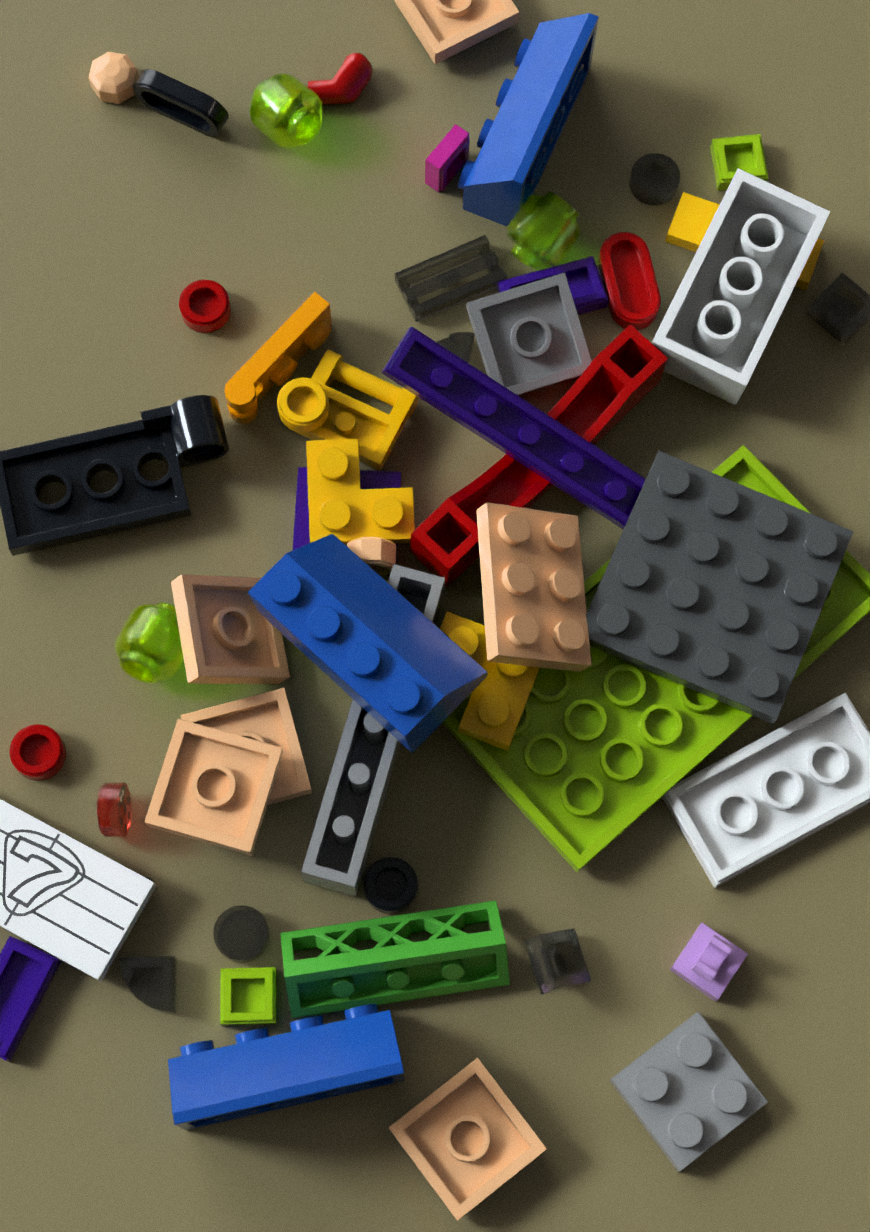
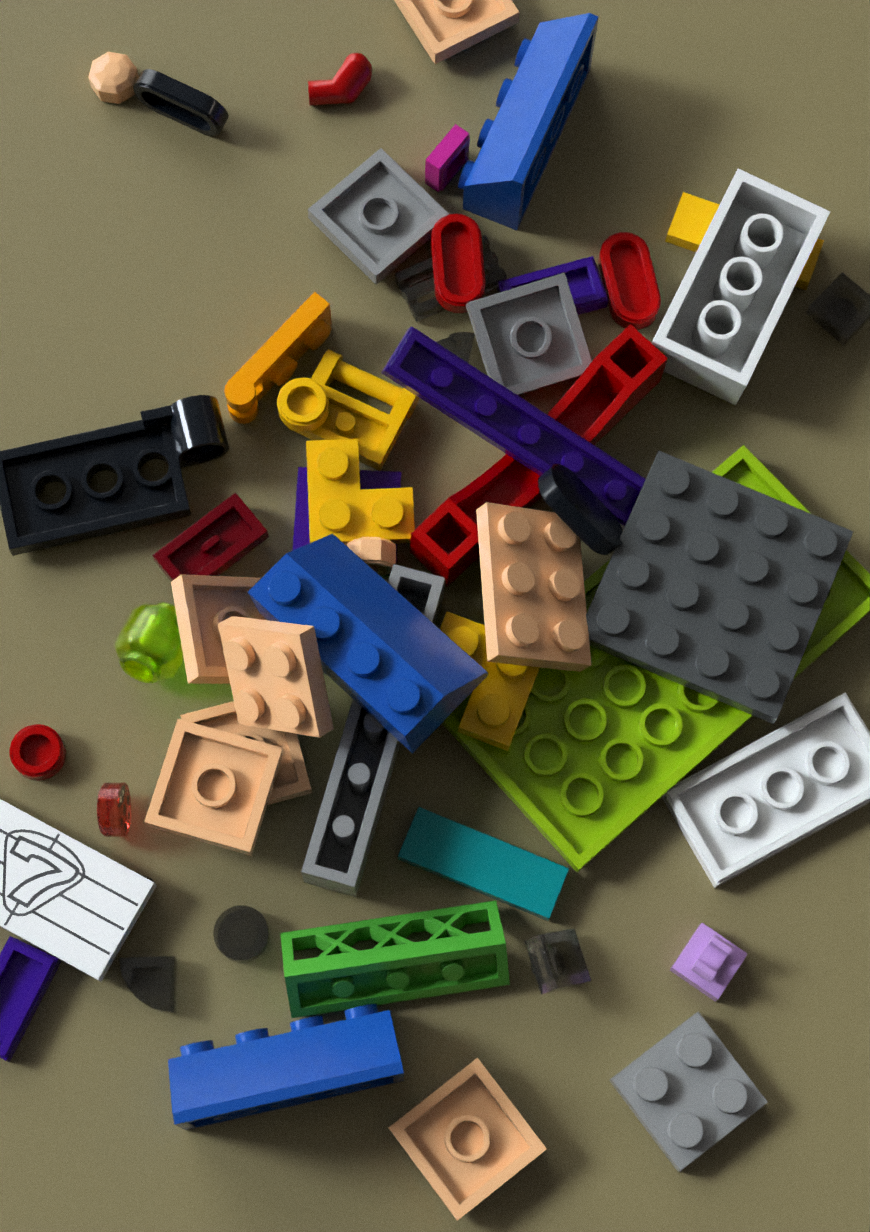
(204, 306): red tile -> none
(213, 541): none -> dark red plate
(248, 996): lime tile -> none
(276, 675): none -> light nougat plate
(286, 111): clear neon green head -> none
(377, 216): none -> light grey plate
(390, 885): black tile -> none
(457, 262): none -> red tile
(483, 863): none -> teal tile
(543, 230): clear neon green head -> none
(580, 509): none -> black tile
(654, 179): clear smoke tile -> none
(734, 153): lime tile -> none

